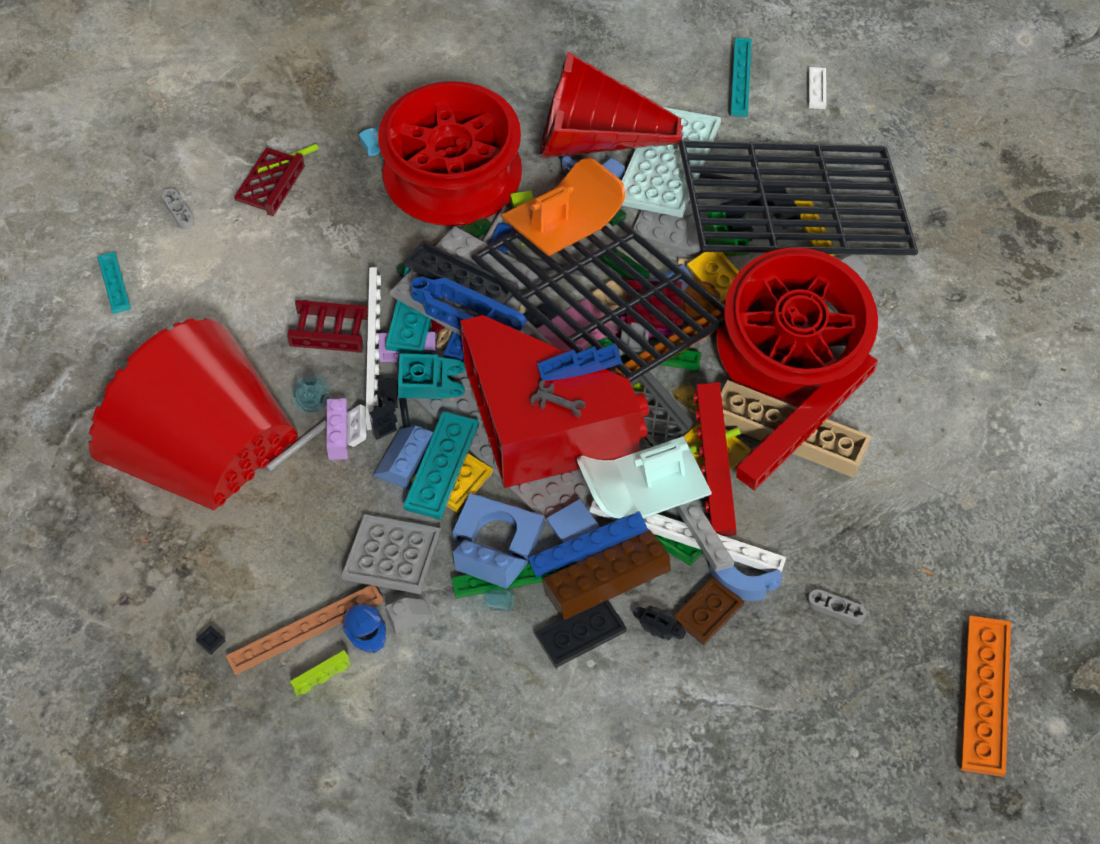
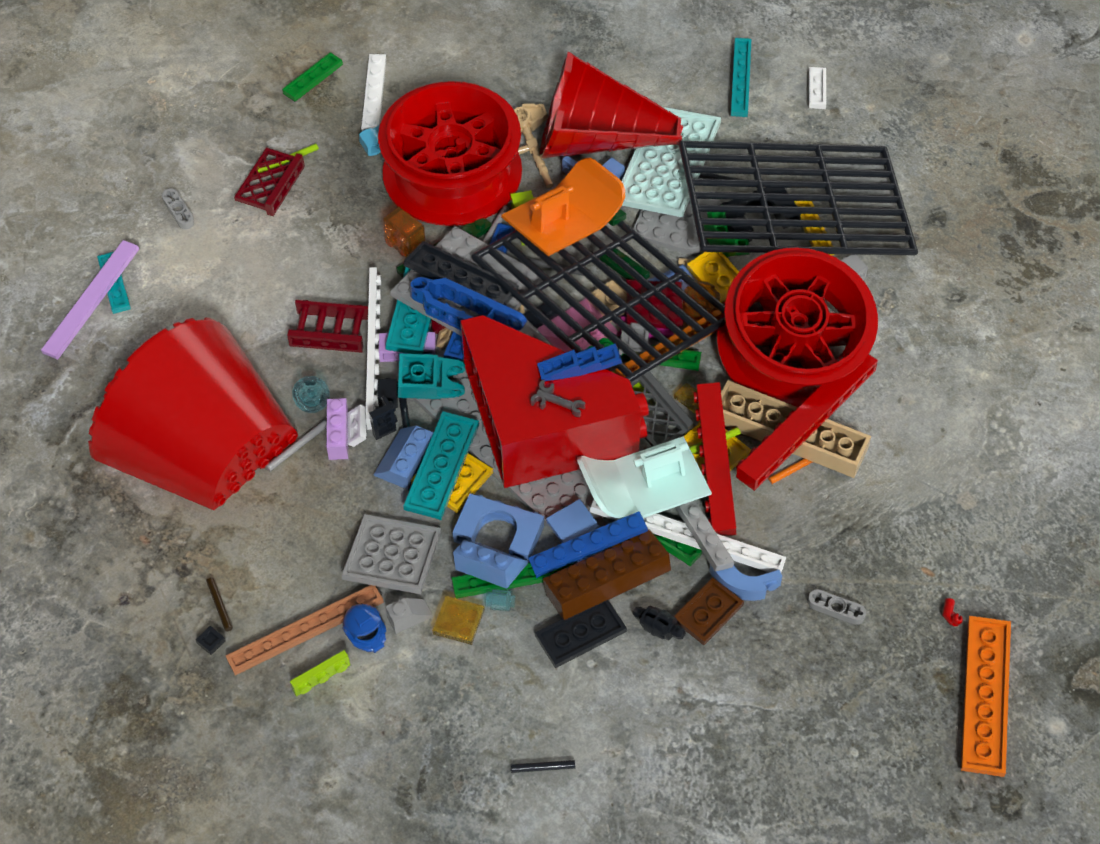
(90, 300): none -> lavender tile
(219, 604): none -> dark brown bar
(312, 77): none -> green plate
(374, 91): none -> white plate
(403, 232): none -> clear orange brick
(458, 620): none -> clear yellow plate
(530, 118): none -> tan bar
(543, 766): none -> black bar
(789, 470): none -> orange bar
(948, 613): none -> red arm

